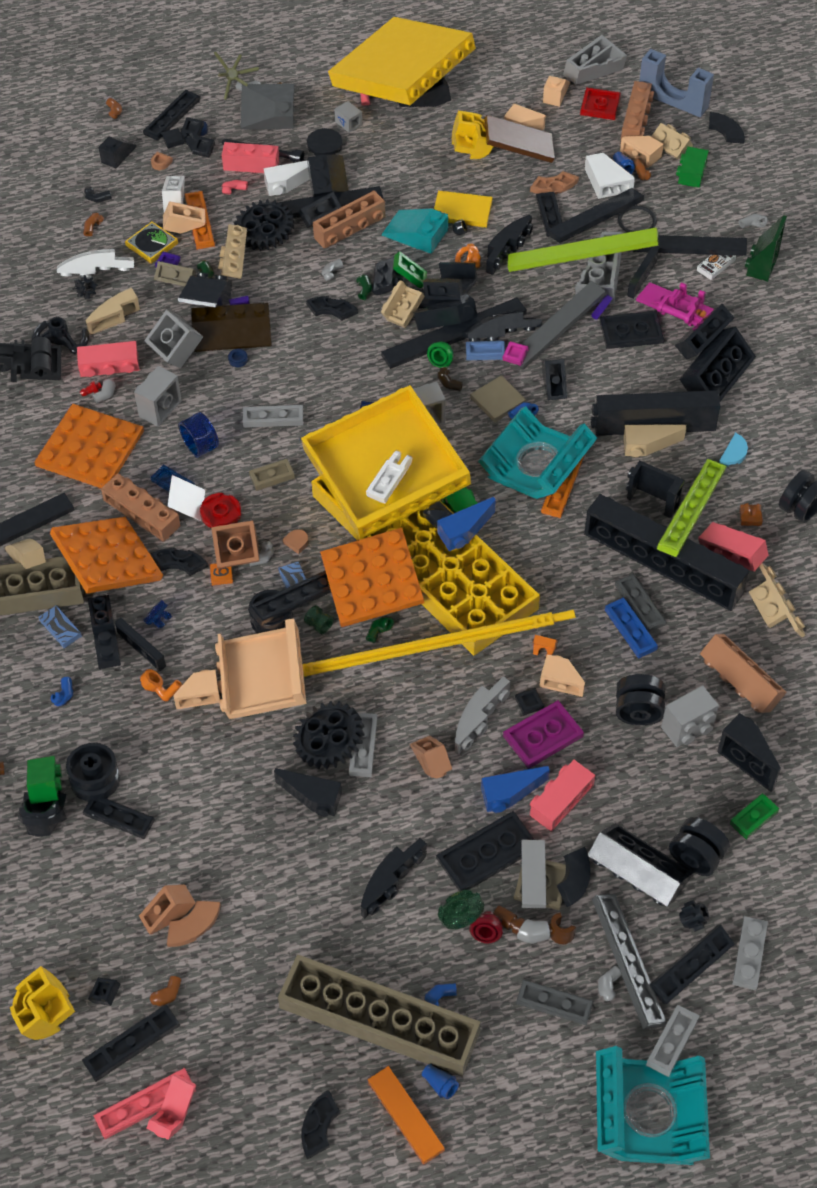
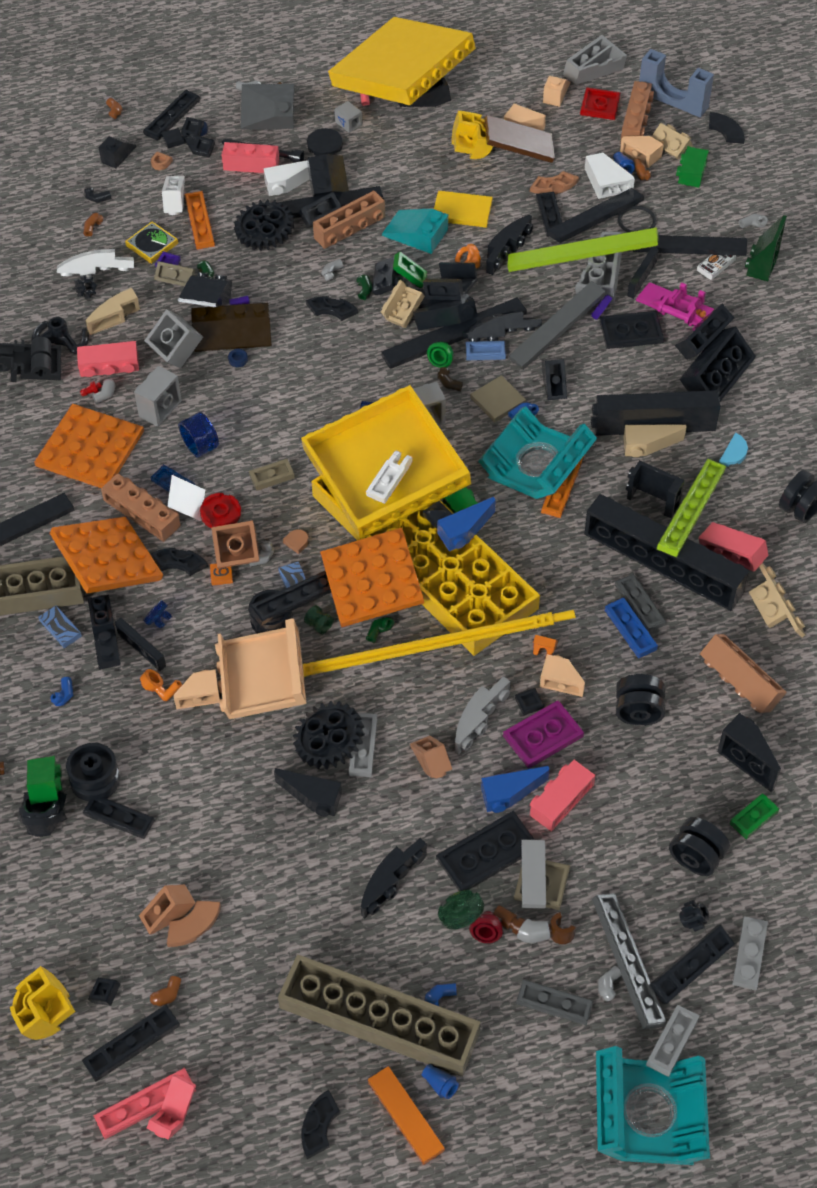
(27, 553): tan slope -> none
(182, 217): light nougat slope -> none
(232, 74): olive plant -> none
(233, 252): tan bracket -> none
(234, 184): coral arm -> none
(273, 416): light grey plate -> none
(460, 227): black hinge -> none
(515, 353): dark pink tile -> none
(576, 877): black tile -> none
(640, 864): slope -> none
(690, 716): light grey brick -> none
(751, 515): dark orange tile -> none

